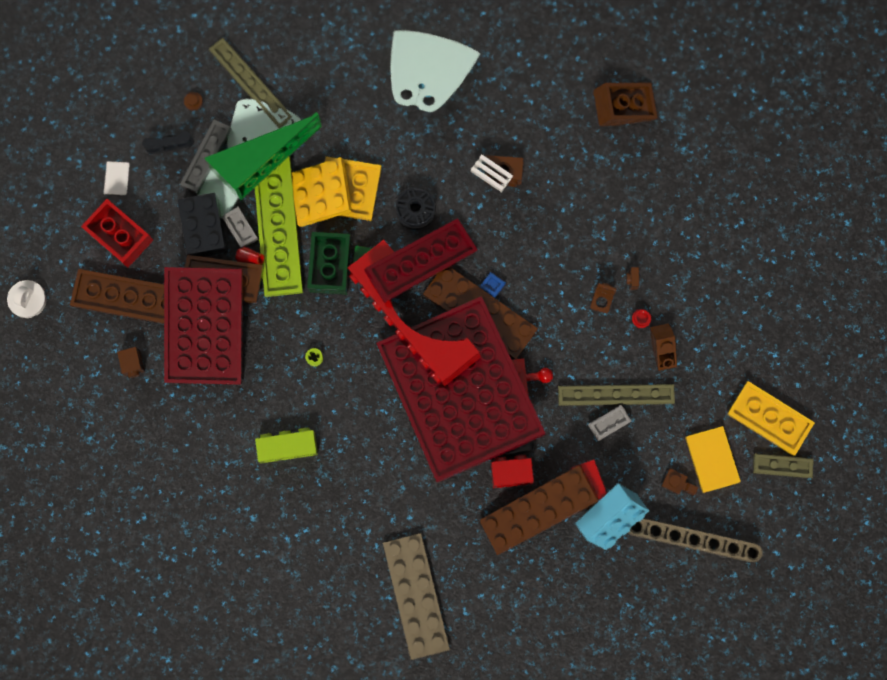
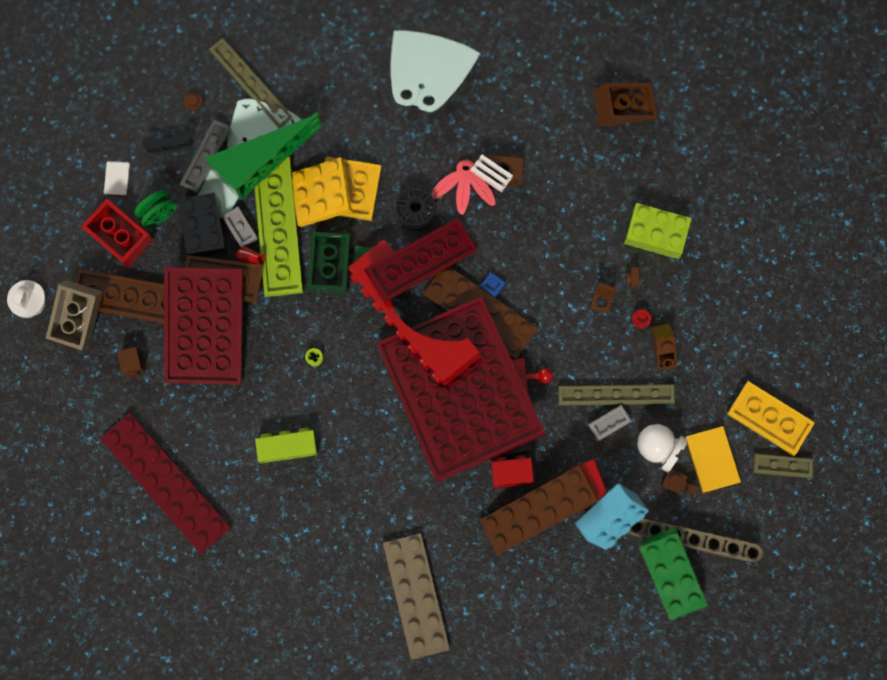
(74, 315): none -> dark tan brick
(155, 209): none -> green wheel
(165, 483): none -> dark red plate
(464, 178): none -> coral plant
(657, 231): none -> lime brick
(659, 445): none -> white tile
(672, 573): none -> green brick

